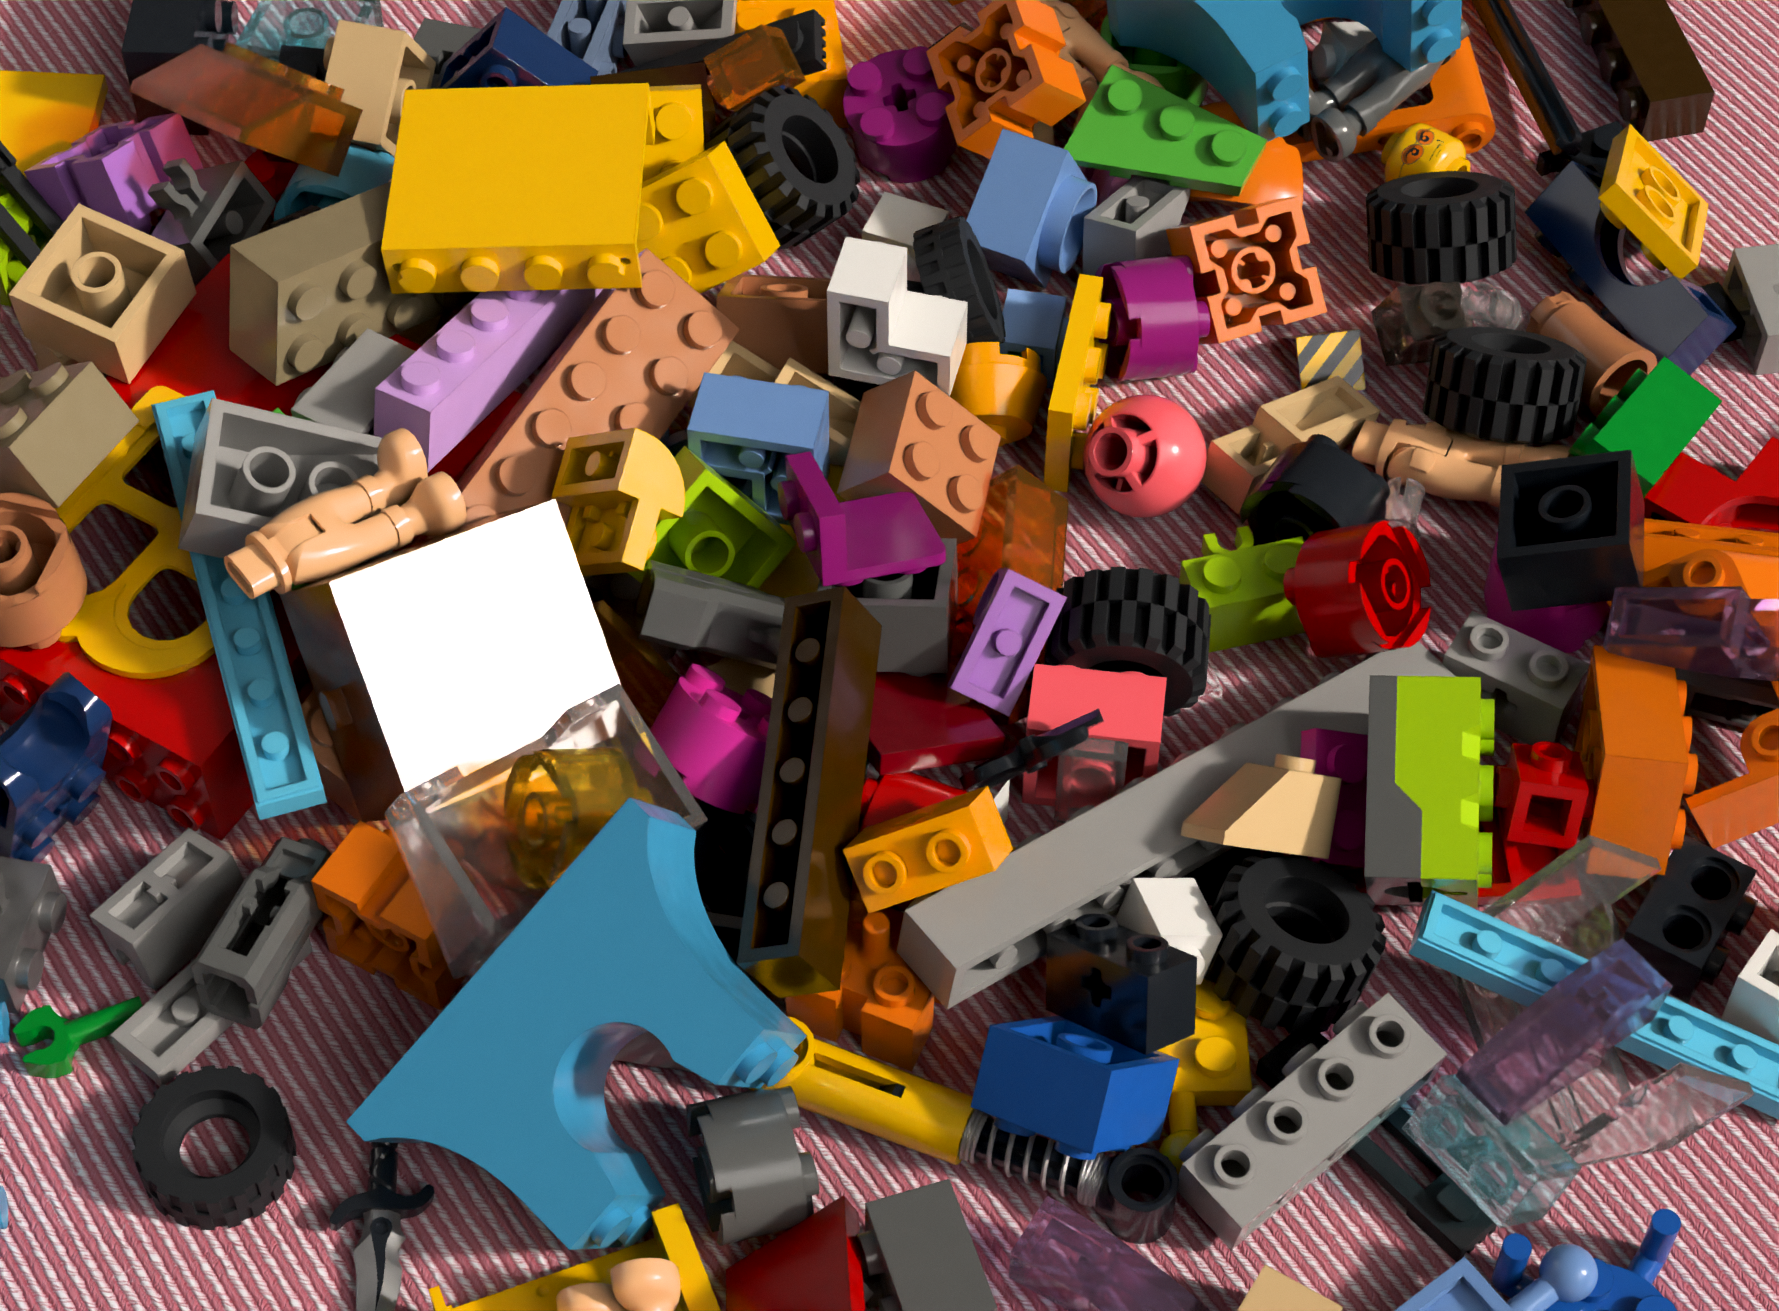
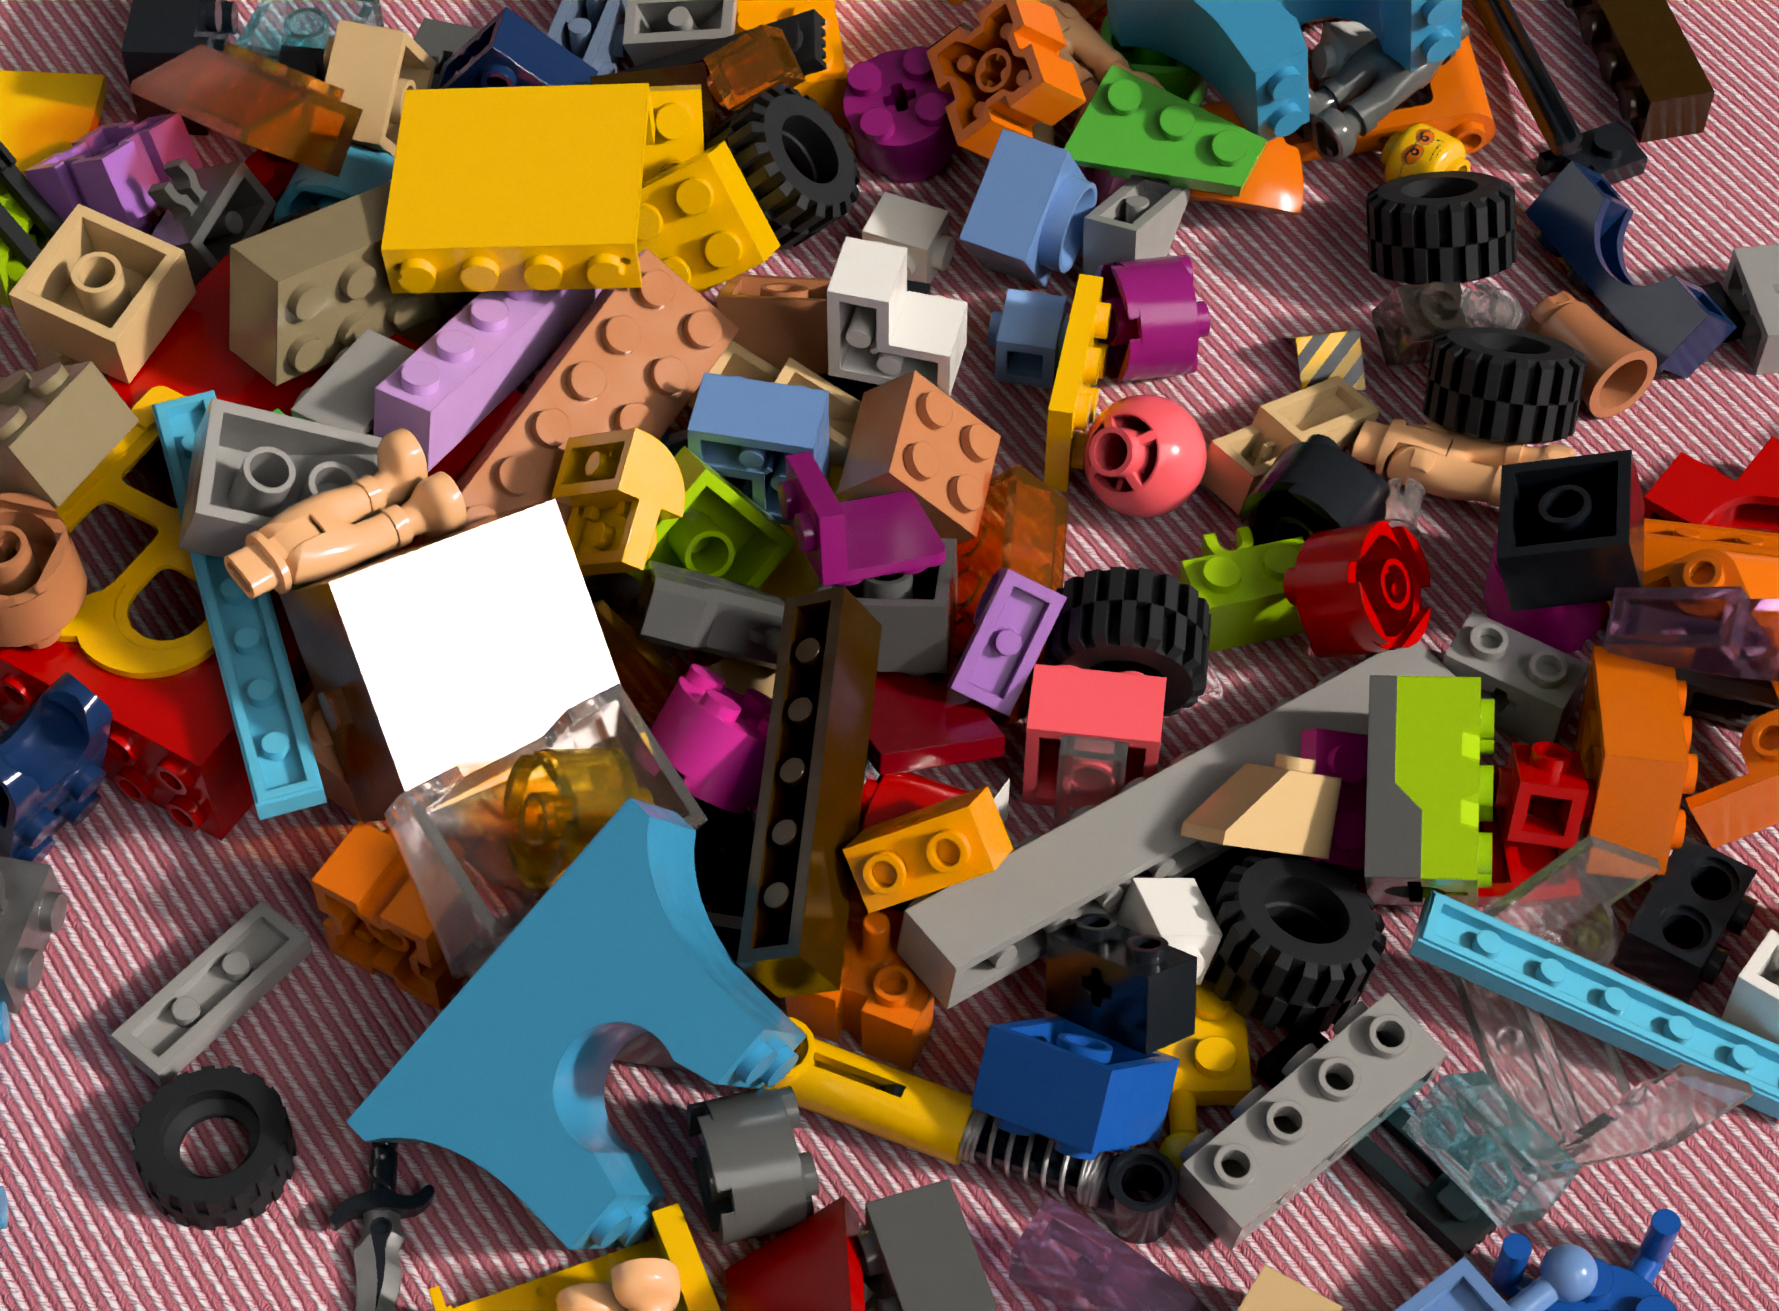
(67, 1035): green bar -> none
(169, 907): light grey hinge -> none
(261, 934): dark grey piece -> none
(956, 268): black tyre -> none
(1000, 389): light orange cone -> none
(1031, 753): black piece -> none
(1250, 268): orange brick -> none
(1565, 1032): clear purple slope -> none
(1652, 418): green brick -> none
(1653, 203): yellow plate -> none

